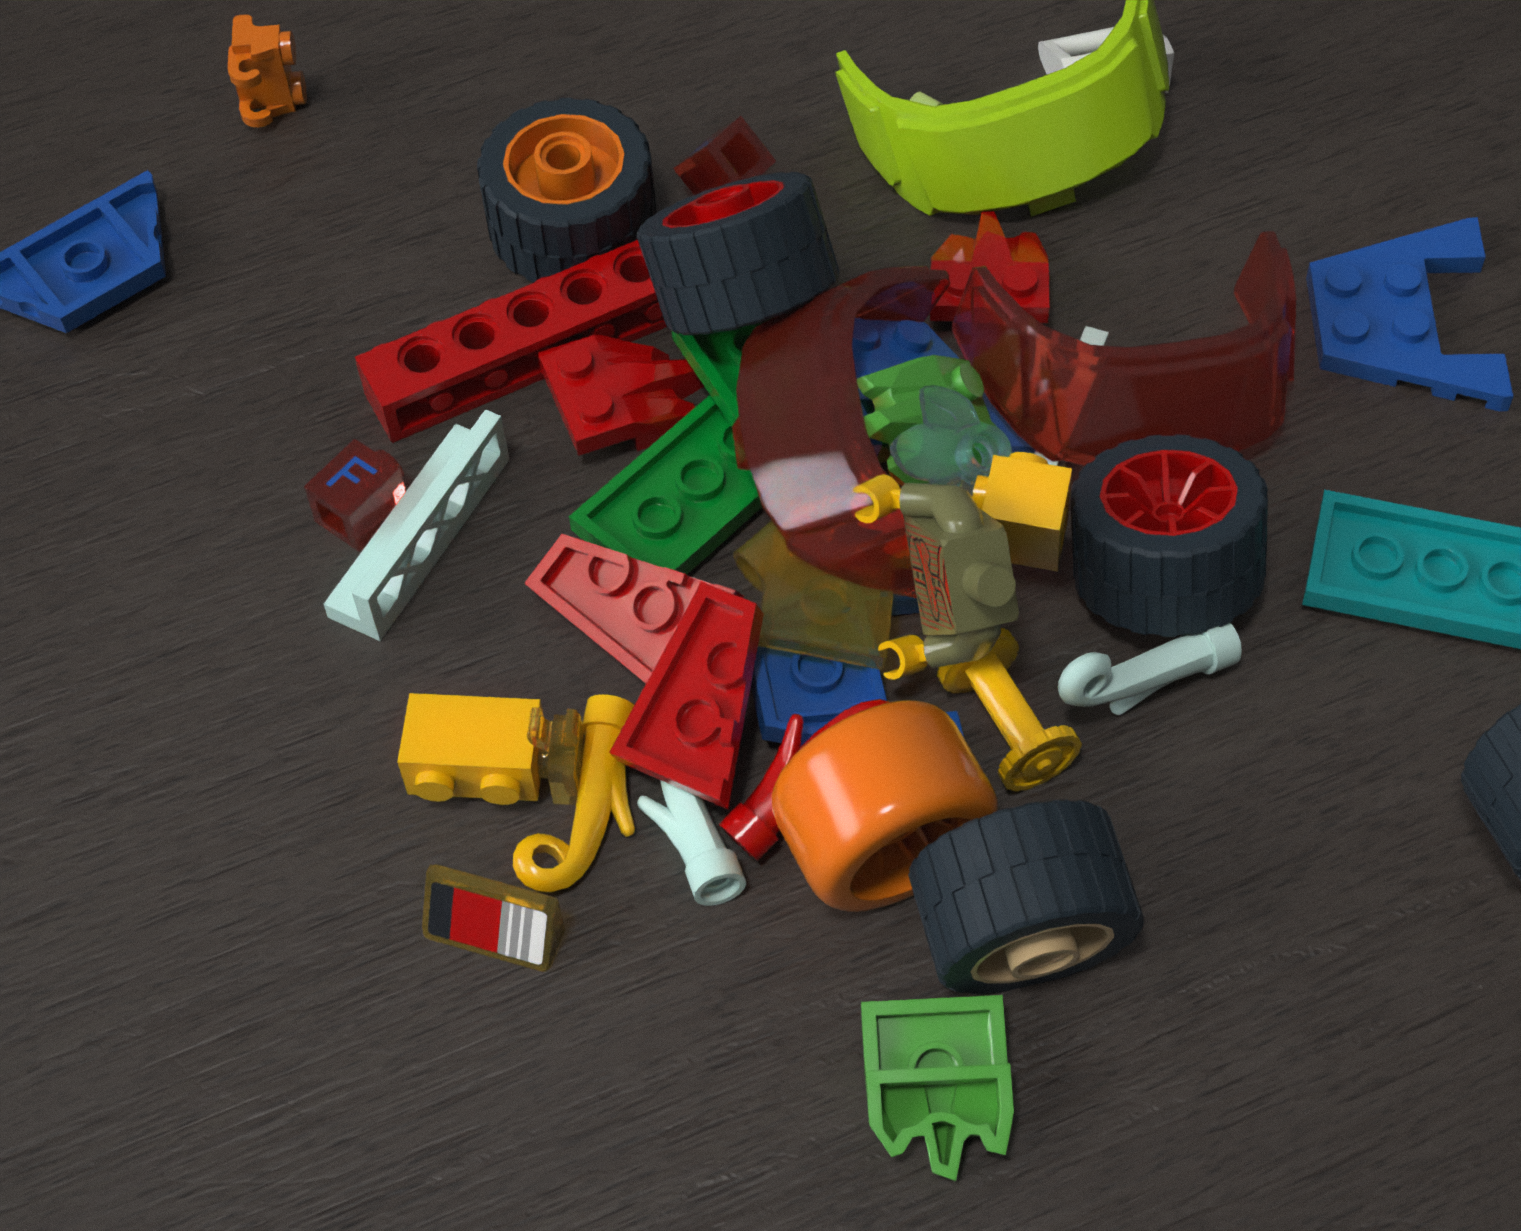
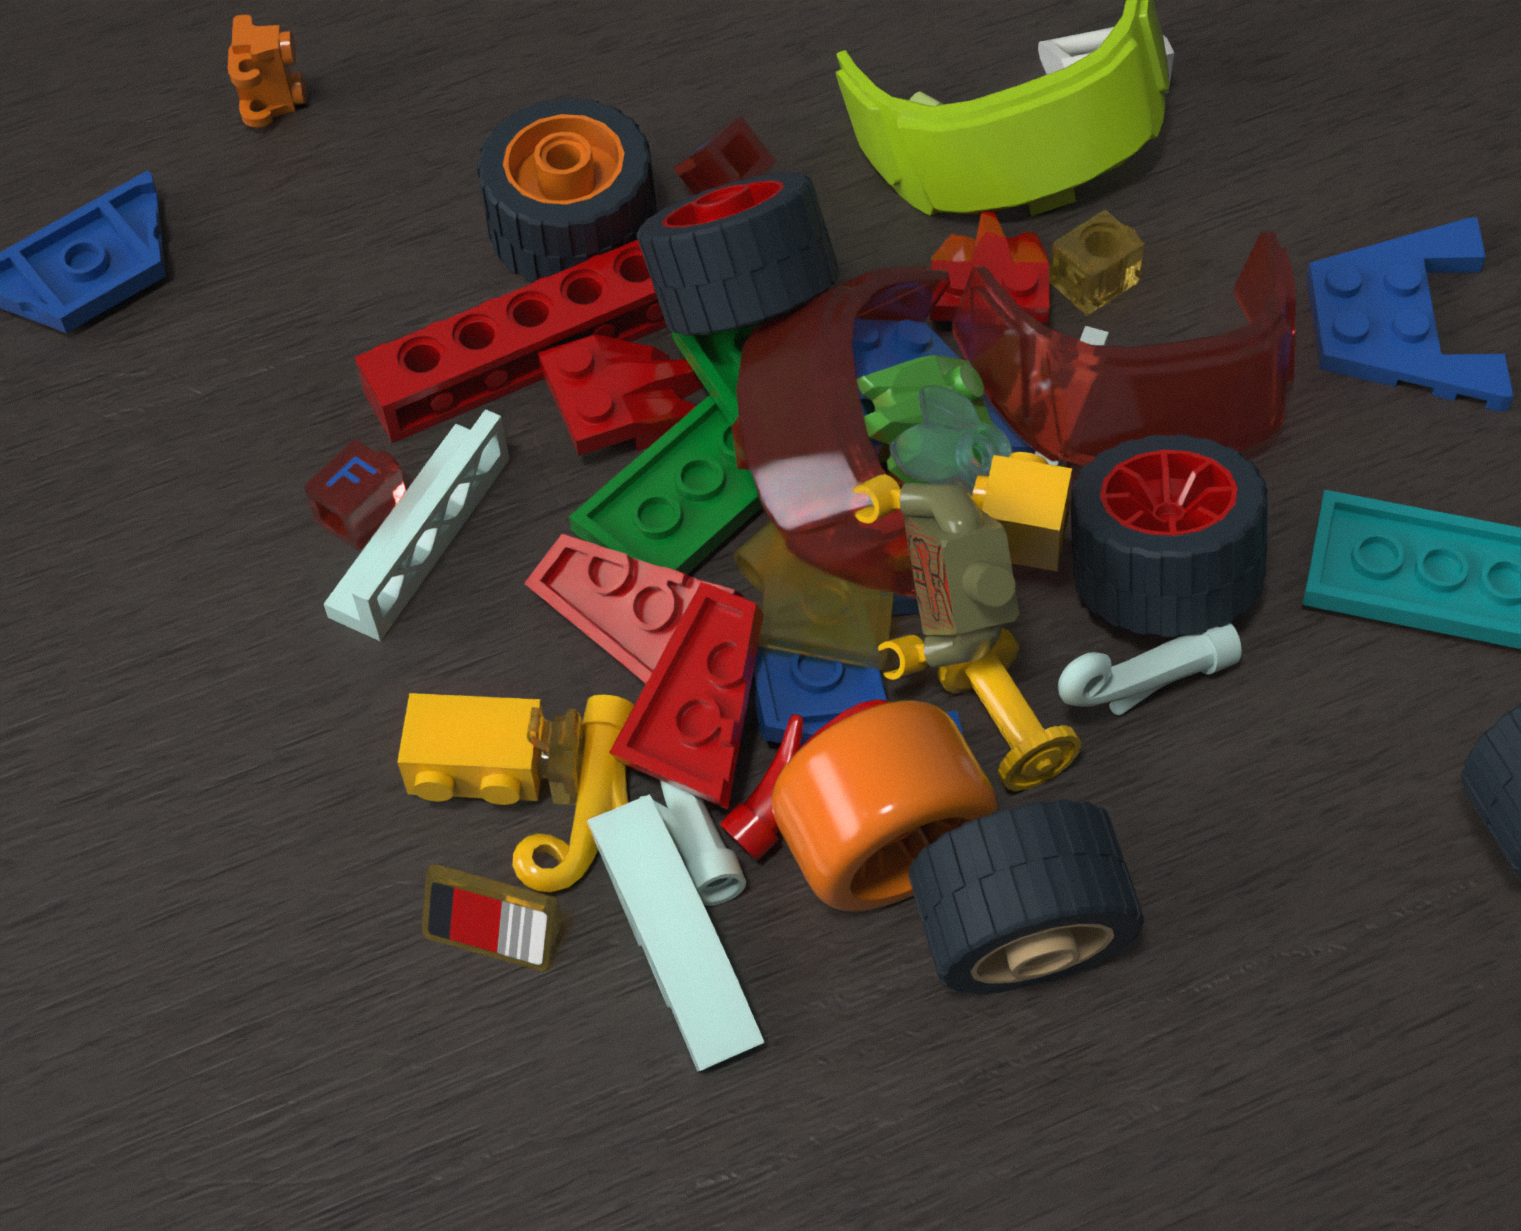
(675, 932): none -> light aqua slope
(938, 1075): bright green plate -> none
(1096, 262): none -> clear yellow brick

